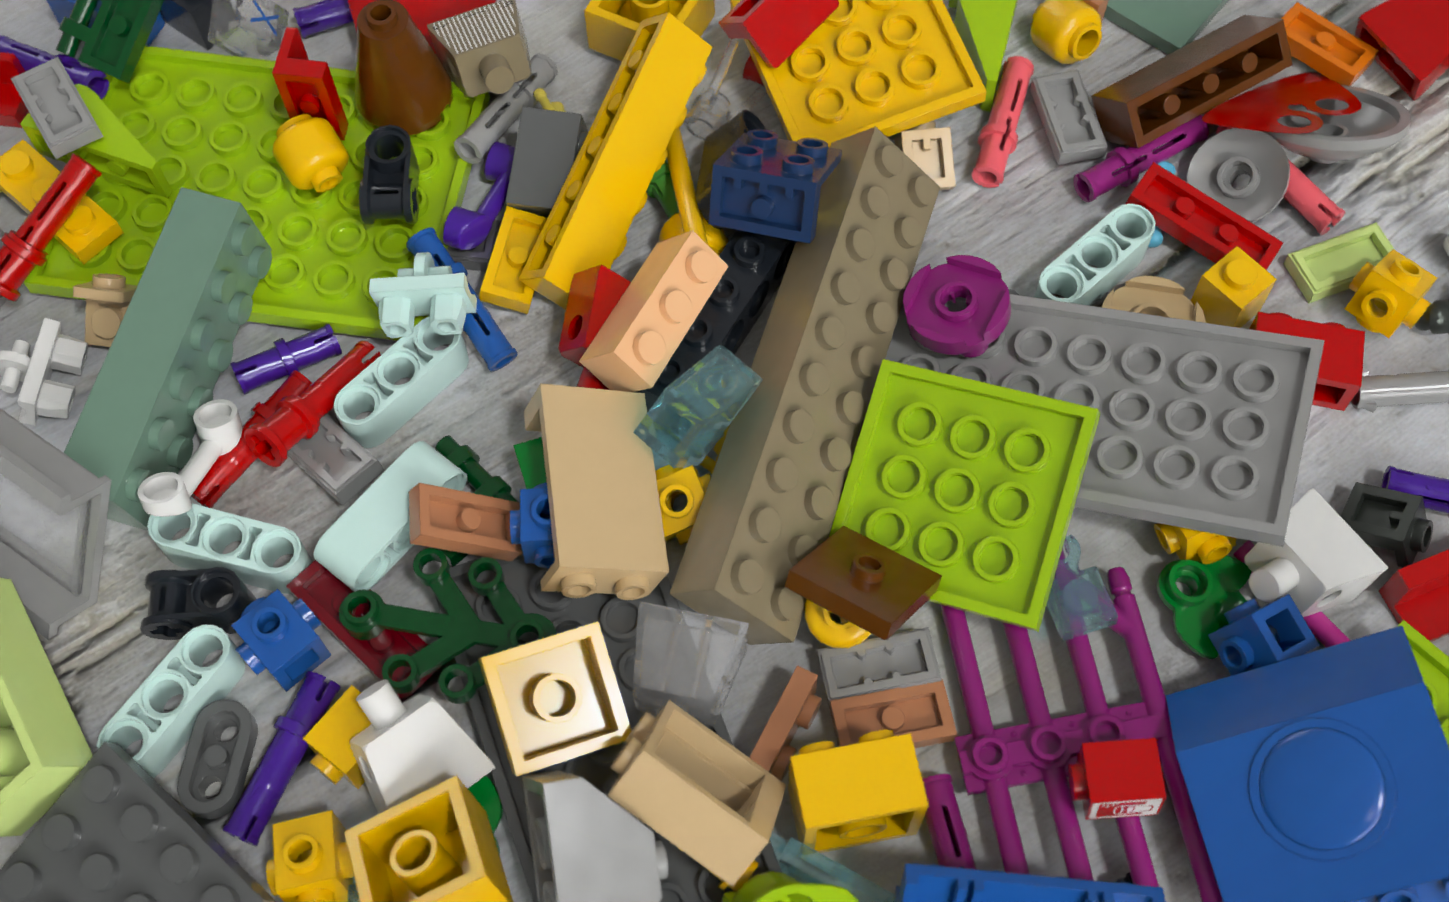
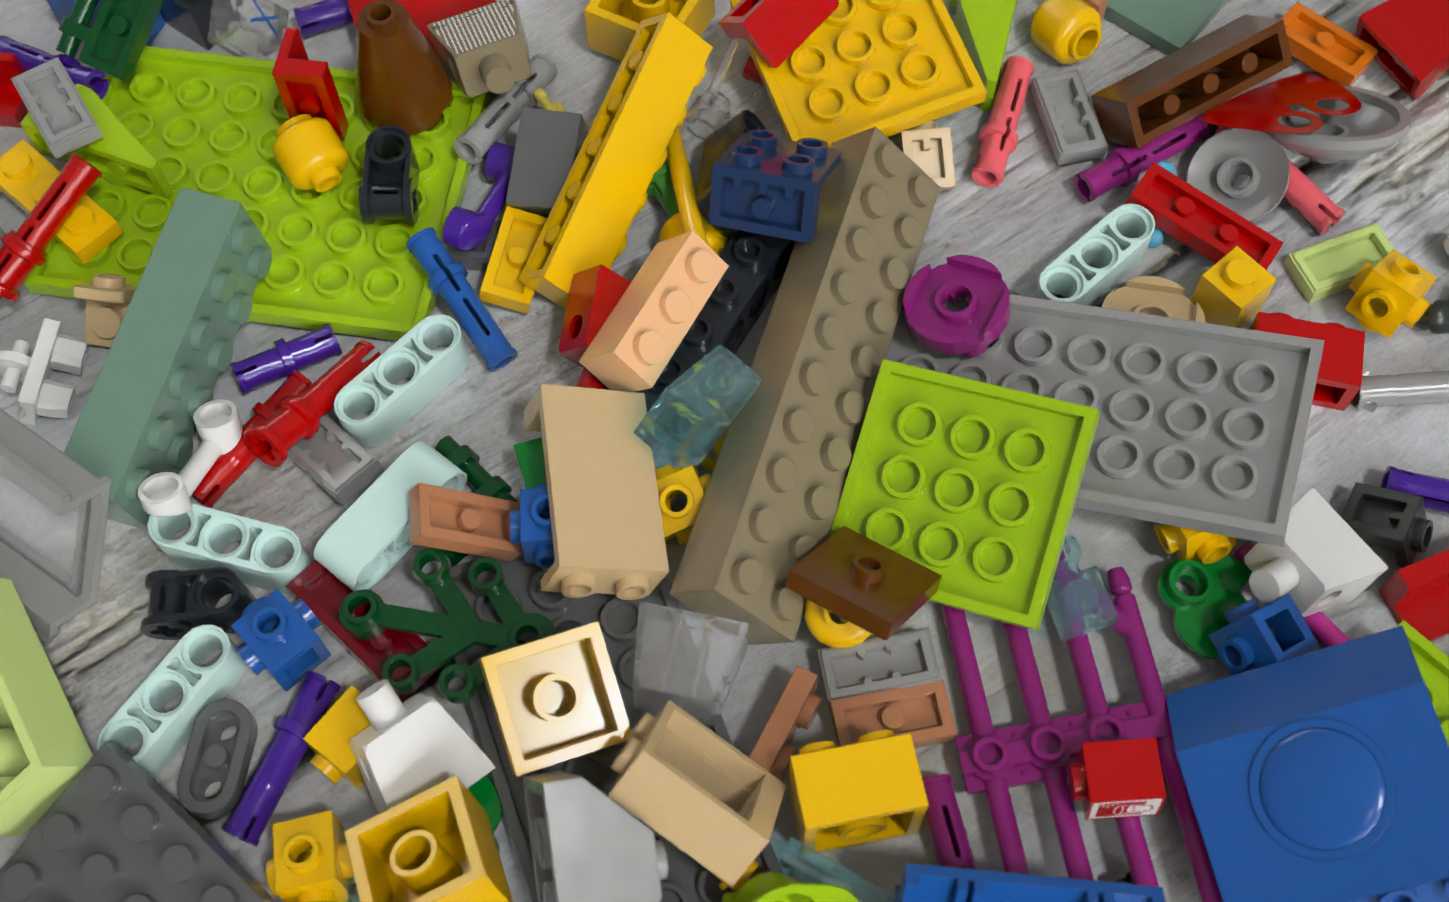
(423, 292): light aqua hips -> none

